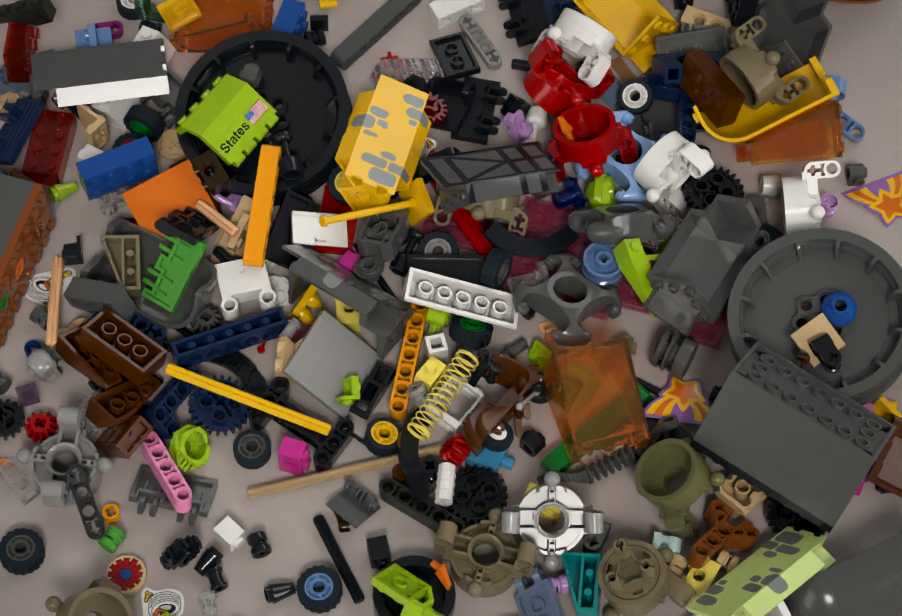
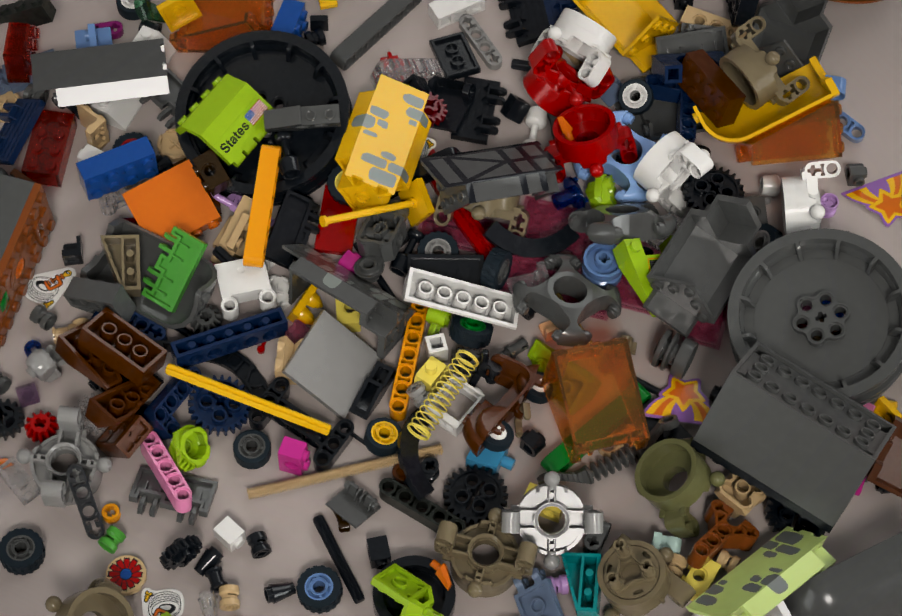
(54, 301): light nougat axle -> none
(62, 191): lime cone -> none
(144, 121): black wheel -> none
(163, 164): none -> black gear
(187, 225): black hinge -> none
(217, 218): light nougat axle -> none
(229, 597): none -> tan wheel
(251, 74): dark grey plate -> none
(291, 328): light grey pin -> none
(302, 117): none -> dark grey brick
(307, 228): white door -> none
(351, 391): lime bracket -> none
(445, 484): white axle -> none
(455, 450): red gear -> none
(518, 127): lavender hips -> none
(535, 390): hinge -> none
(622, 69): medium nougat sticker -> none
(804, 357): dark brown hand -> none
(812, 330): tan tile -> none
(824, 350): black piece -> none
(836, 317): blue piece -> none

